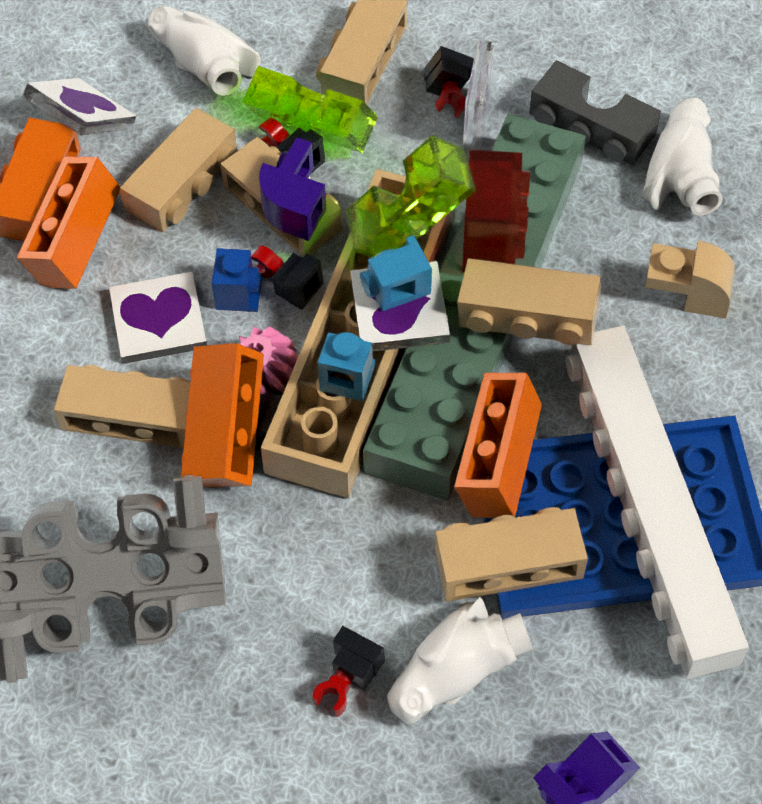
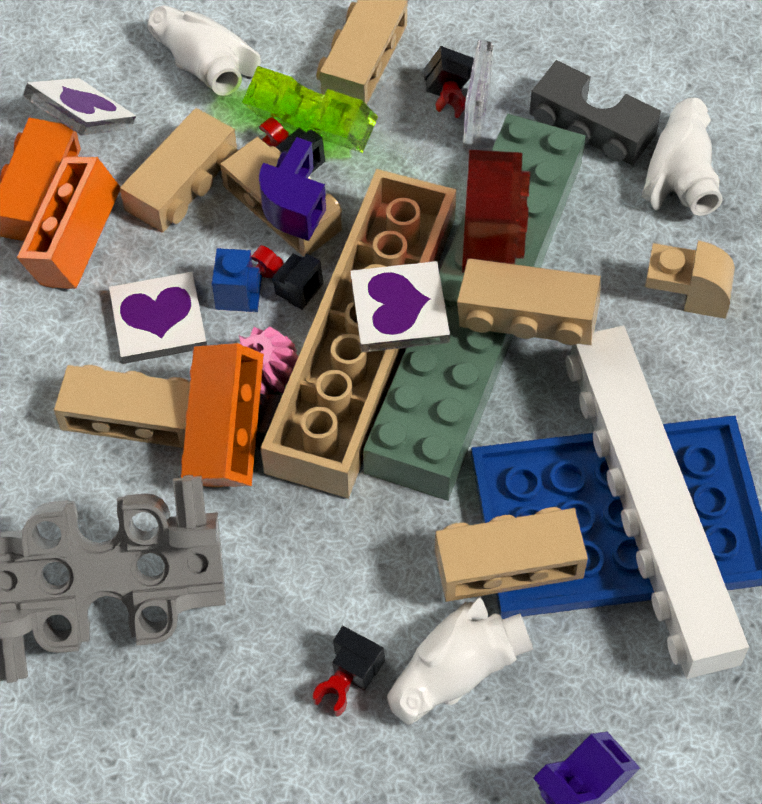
(346, 355): dark azure brick -> none
(398, 275): dark azure brick -> none
(434, 185): clear neon green arch -> none
(498, 445): orange brick -> none

